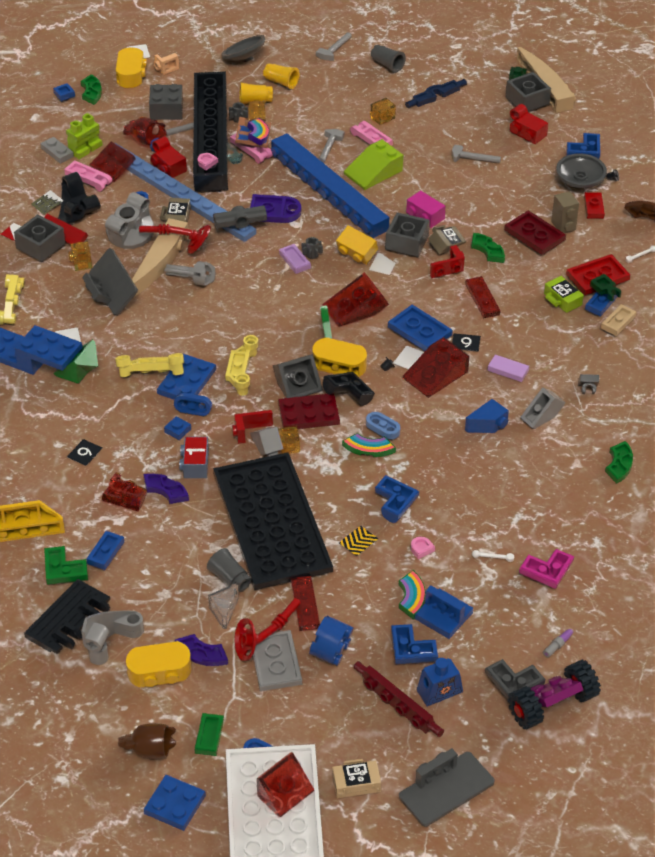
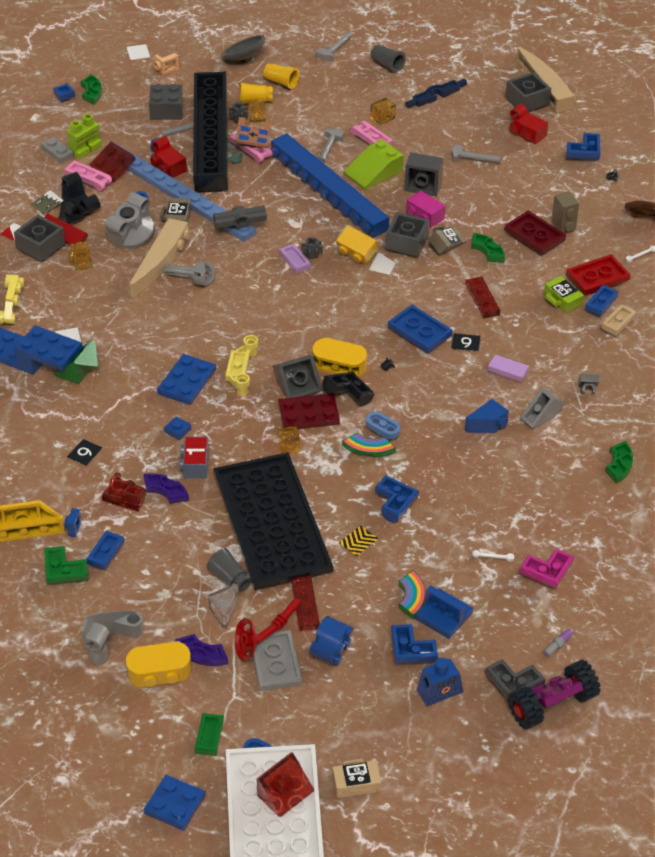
(67, 617): black hinge -> none
(73, 522): none -> blue plate
(110, 282): dark grey bracket -> none
(130, 67): yellow brick -> none
(142, 129): clear red piece -> none
(149, 740): reddish brown piece -> none
(163, 364): light yellow plate -> none
(193, 404): blue plate -> none
(195, 237): red dish -> none
(207, 160): bright pink tile -> none
(250, 420): red bracket -> none
(259, 132): tile -> none
(267, 441): light grey slope -> none
(278, 207): dark purple tile -> none
(326, 322): green tile -> none
(356, 301): clear red slope -> none
(397, 699): dark red plate -> none
(408, 357): white sticker -> none
(421, 547): bright pink tile -> none
(423, 174): none -> dark grey brick
(437, 367): clear red slope -> none
(445, 785): dark grey bracket -> none
(450, 266): red bracket -> none
(516, 72): dark green plate -> none
(581, 170): dark grey dish -> none
(594, 205): red plate -> none
(605, 285): dark green plate -> none

